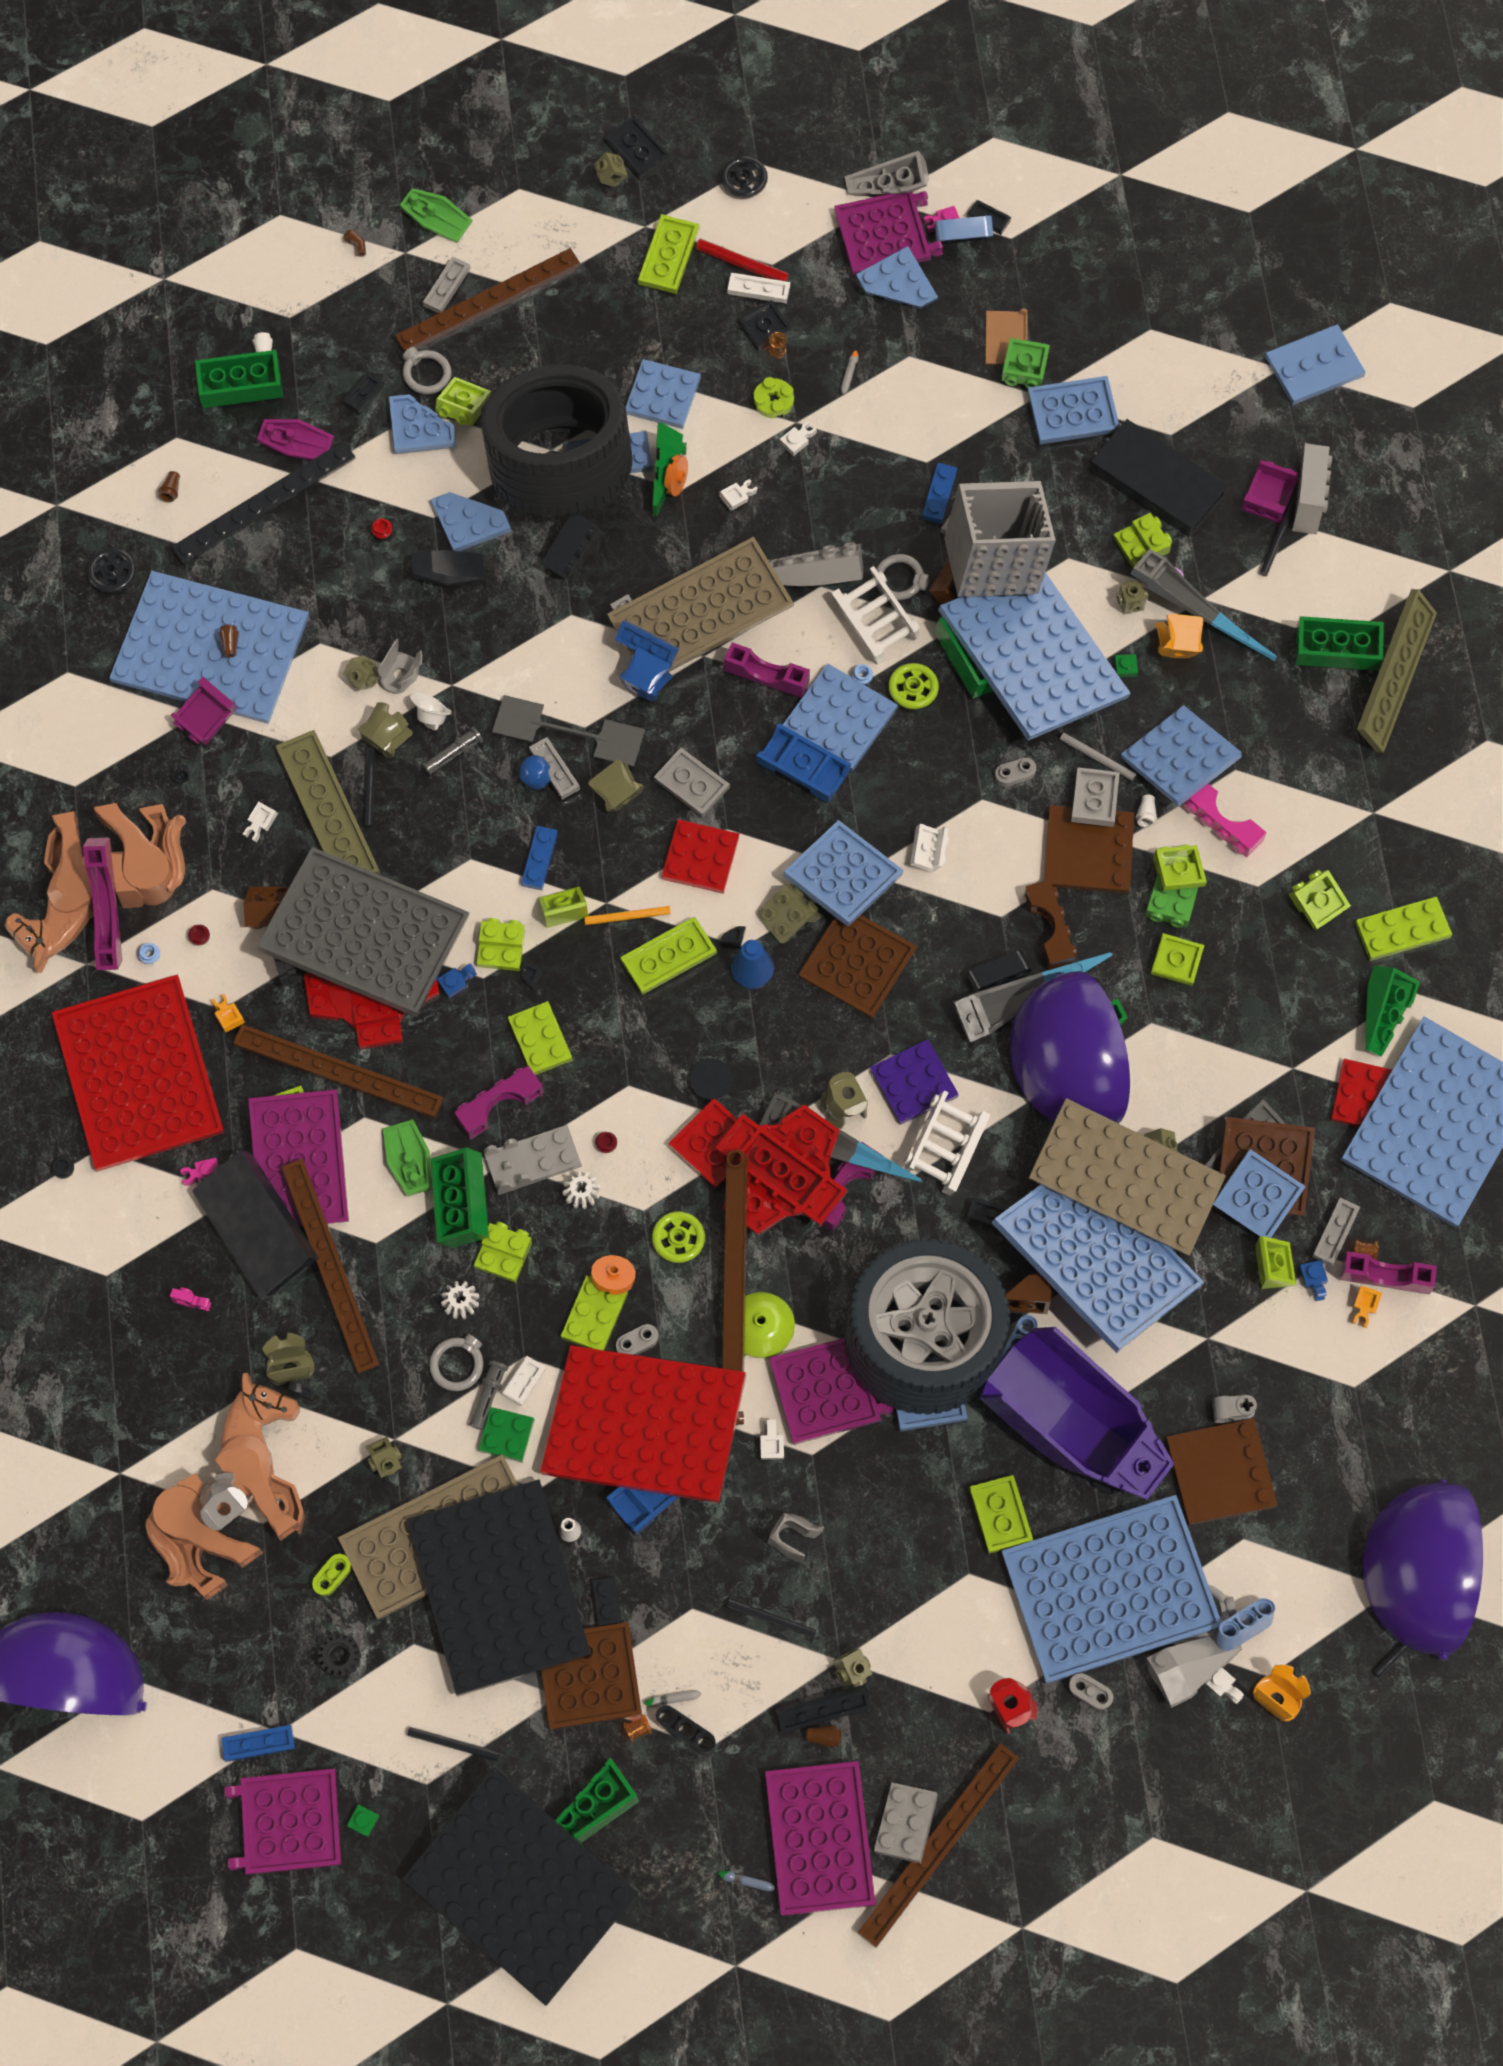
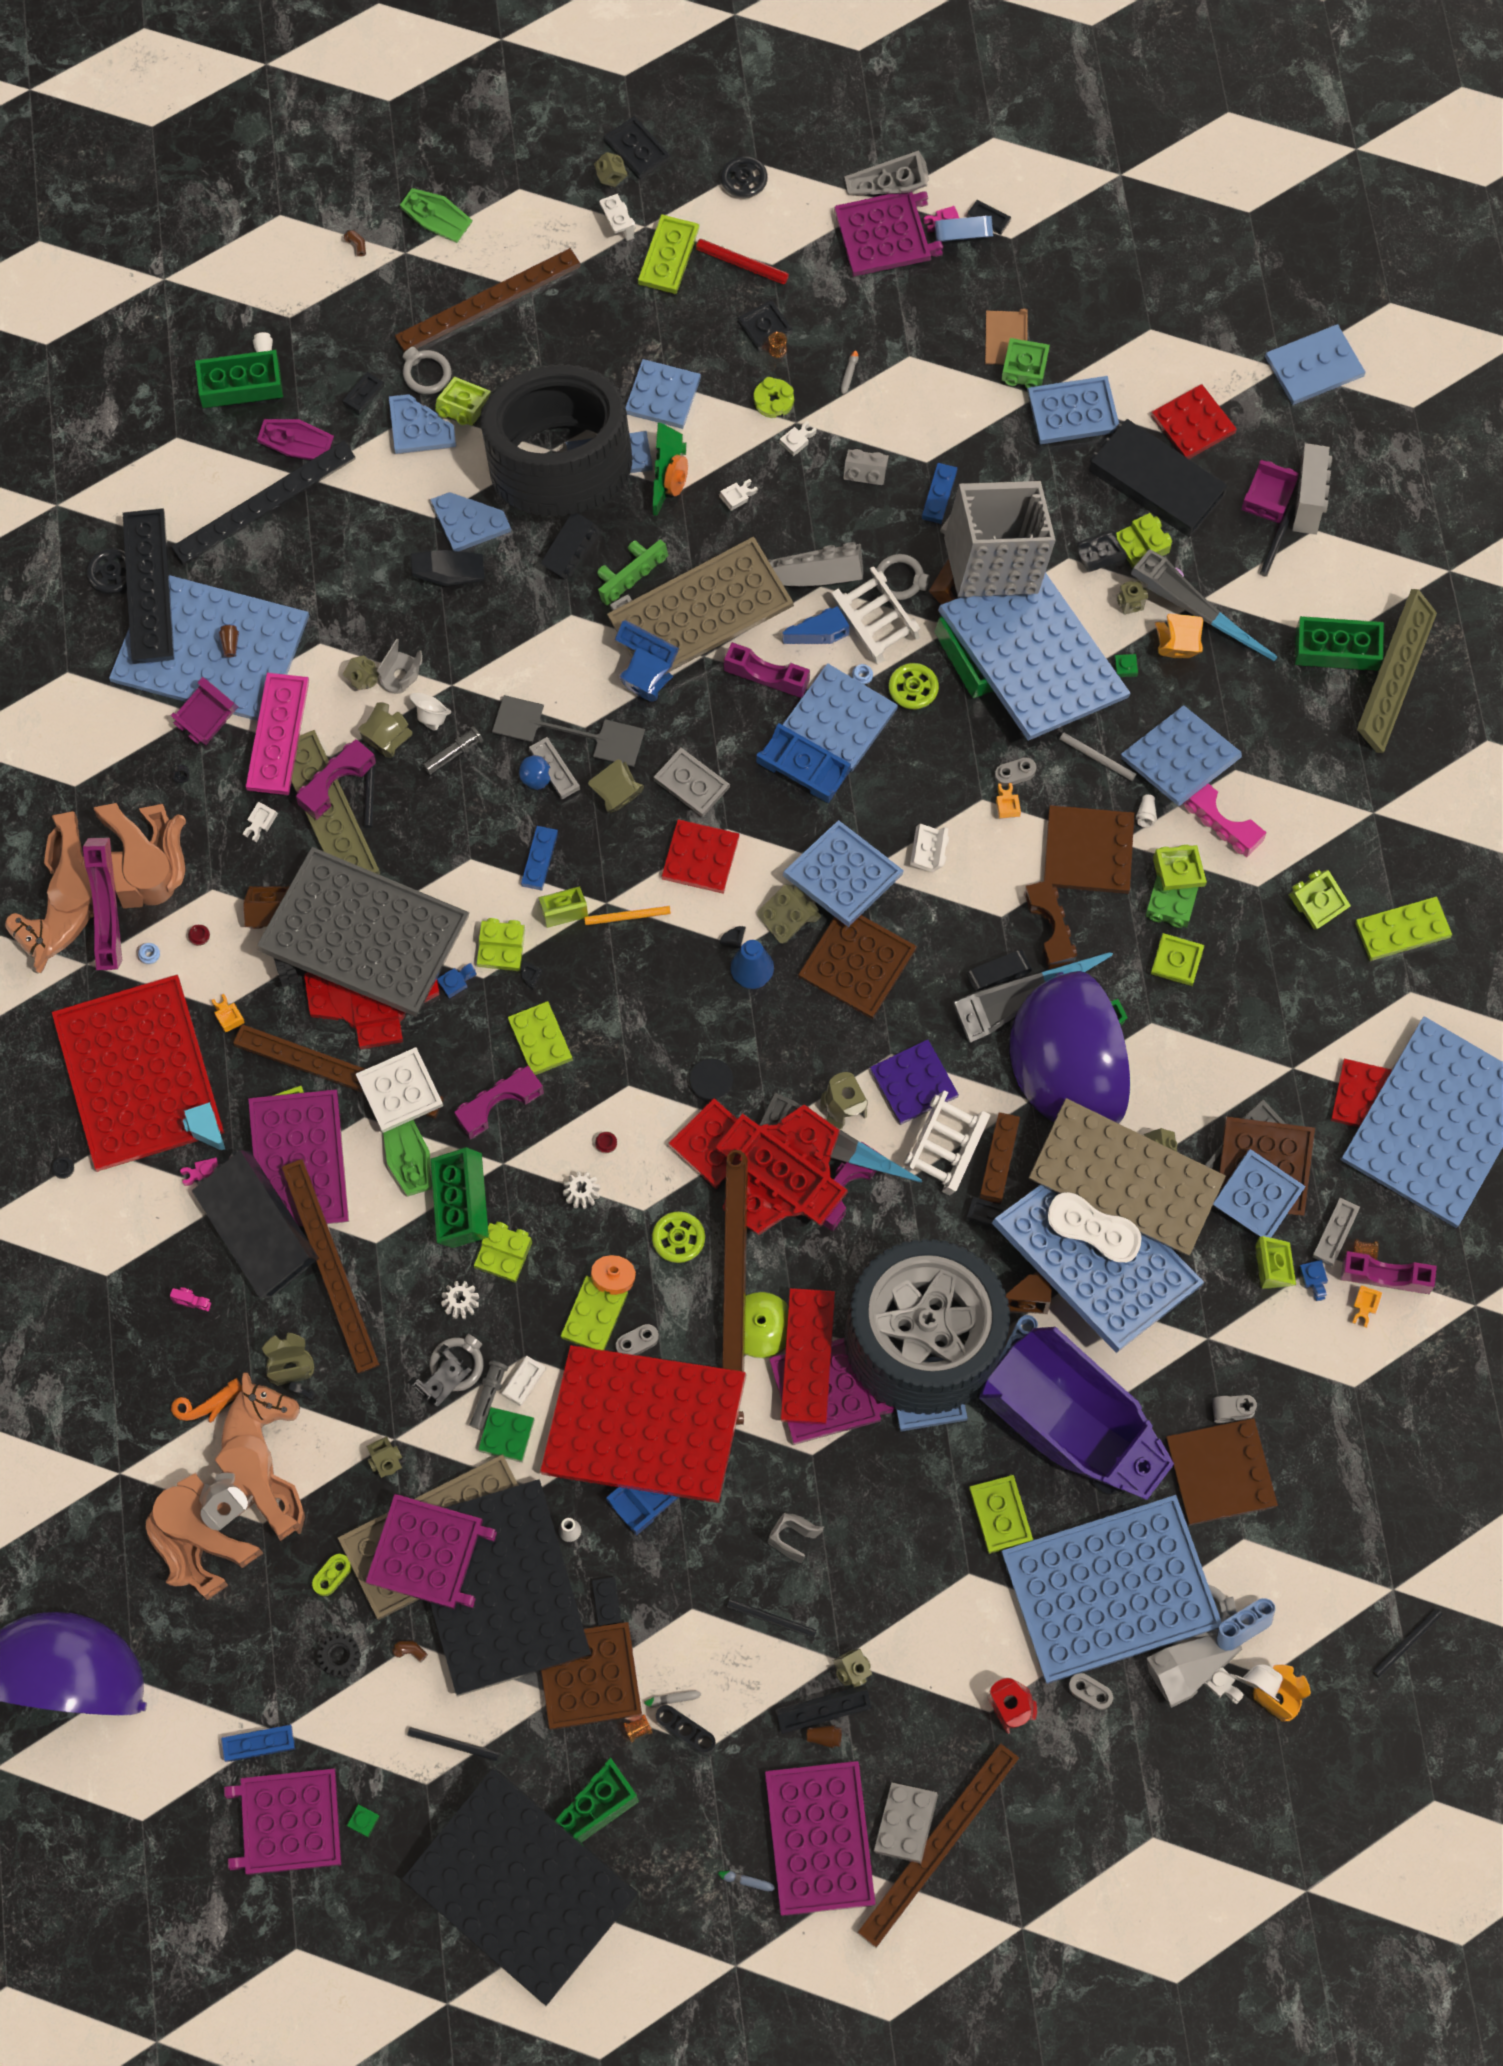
(148, 586): none -> black plate
(169, 488): reddish brown cone -> none
(203, 1125): none -> medium azure slope
(213, 1404): none -> orange plant
(277, 733): none -> dark pink plate
(353, 760): none -> magenta arch
(381, 528): red plate -> none
(399, 1090): none -> white plate
(409, 1647): none -> reddish brown arm
(426, 1552): none -> magenta plate
(443, 1379): none -> piece
(446, 285): light grey plate -> none
(532, 1159): light grey hinge -> none
(618, 216): none -> white bracket
(626, 578): none -> bright green plate
(668, 955): lime plate -> none
(758, 288): white plate -> none
(771, 1444): white plate -> none
(808, 1356): none -> red plate
(821, 629): none -> blue slope
(865, 467): none -> light grey bracket
(898, 280): medium blue plate -> none
(999, 1158): none -> reddish brown arch
(1007, 804): none -> light orange plate
(1095, 797): light grey plate -> none
(1100, 551): none -> black bracket
(1111, 1235): none -> white plate
(1193, 422): none -> red plate
(1264, 1678): none -> white piece
(1387, 1000): green wedge -> none
(1426, 1567): dark purple windscreen -> none

